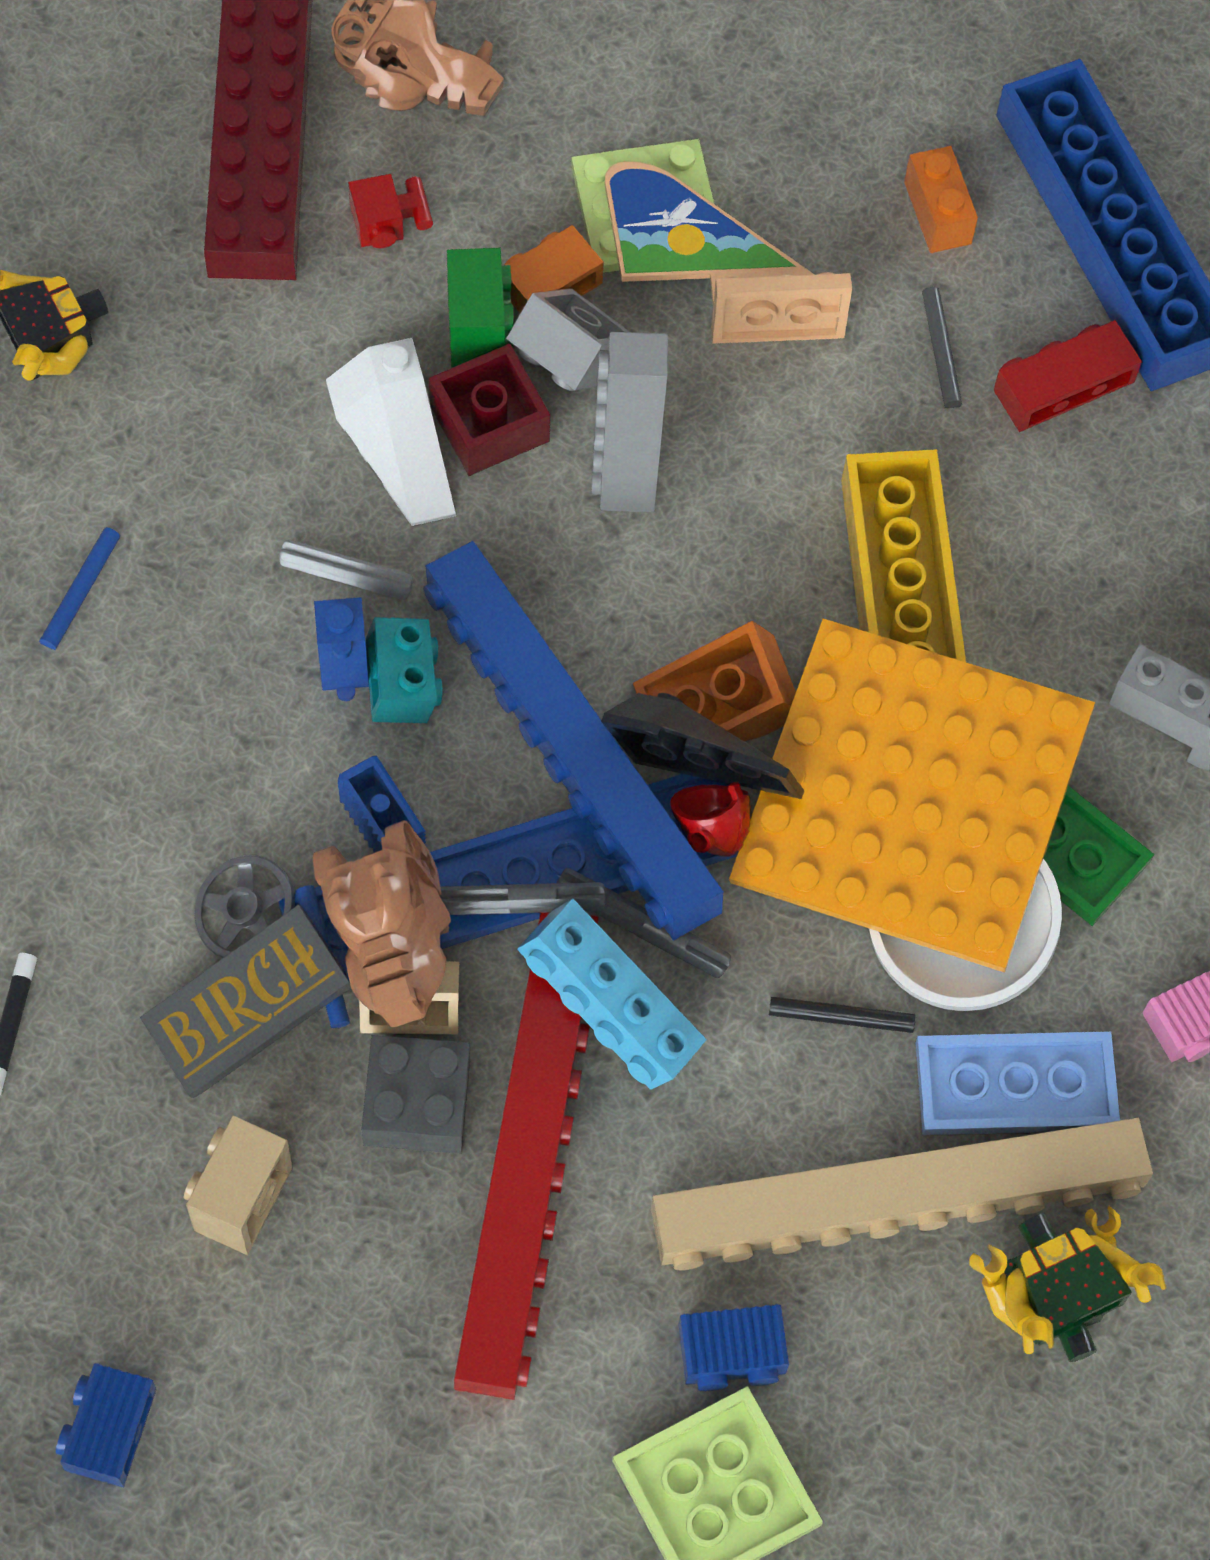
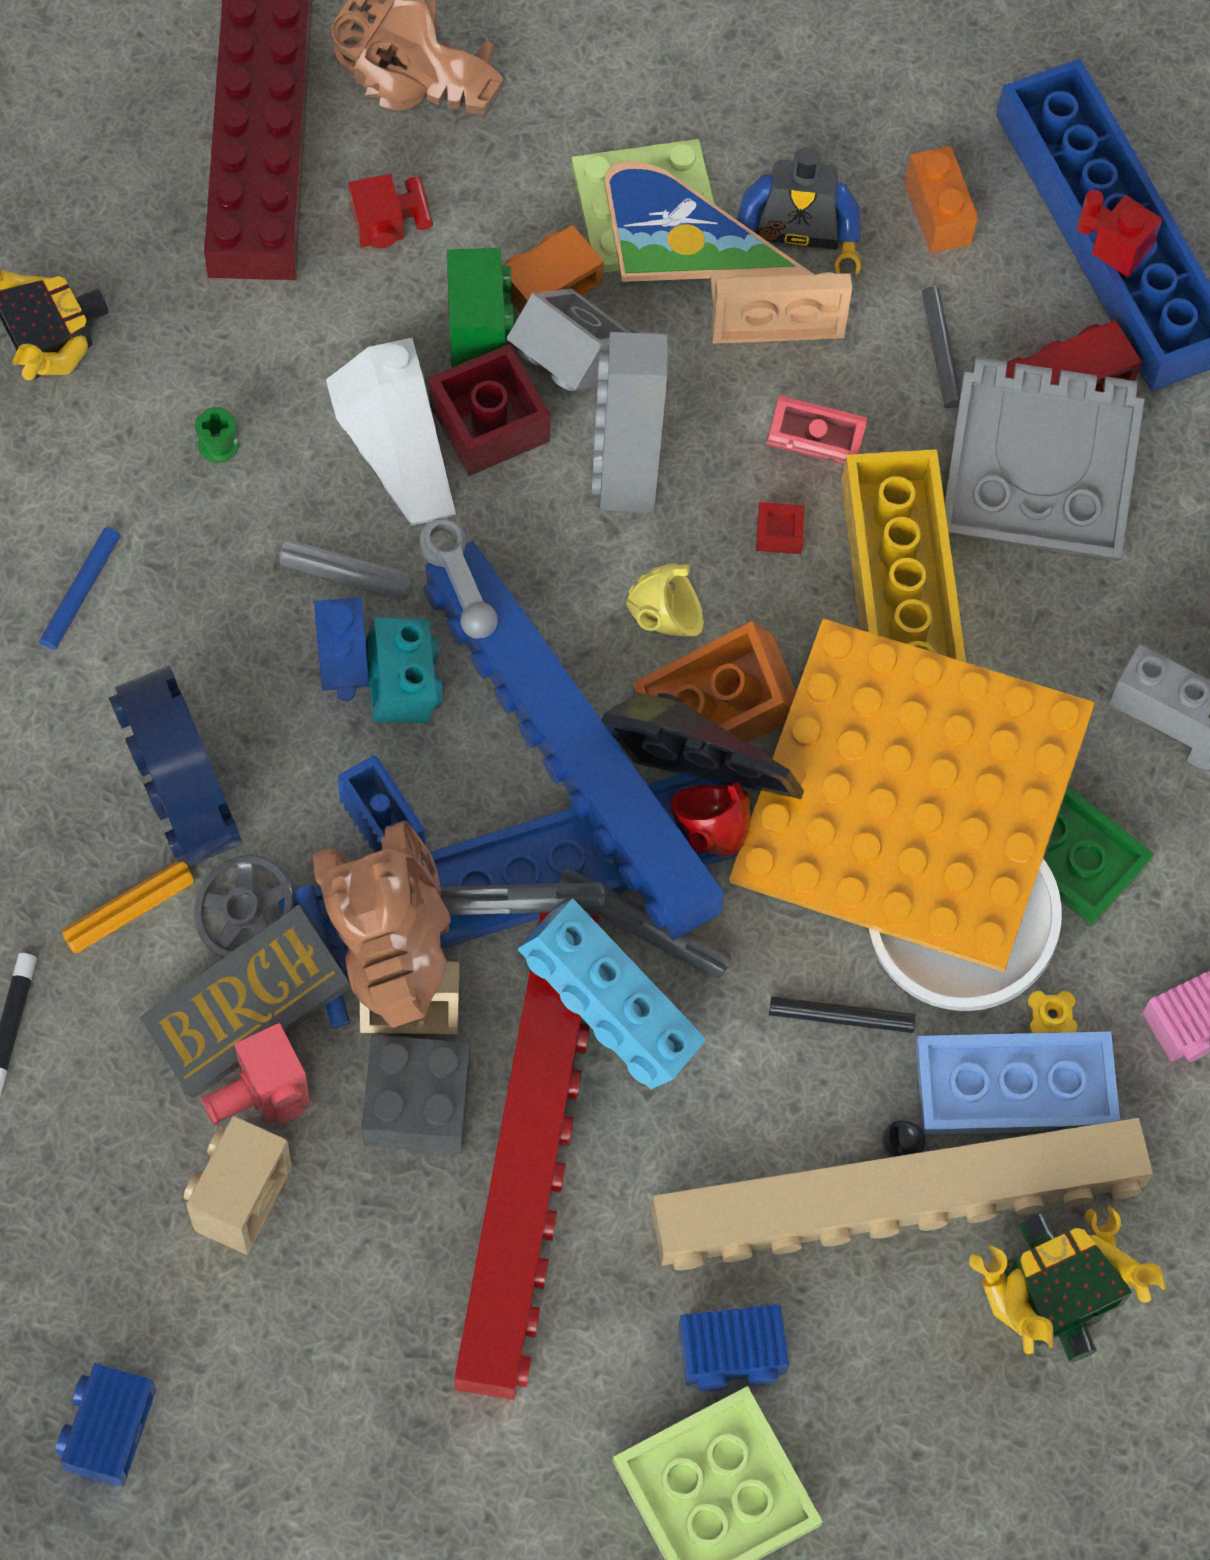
(127, 906): none -> light orange axle
(181, 772): none -> dark blue brick
(218, 448): none -> green bush
(269, 1080): none -> coral brick
(478, 617): none -> light grey piece
(664, 609): none -> light yellow helmet
(780, 528): none -> red plate
(804, 207): none -> torso
(815, 430): none -> coral brick
(910, 1136): none -> black hinge
(1043, 459): none -> light grey hinge
(1061, 1004): none -> yellow plate
(1123, 234): none -> red brick

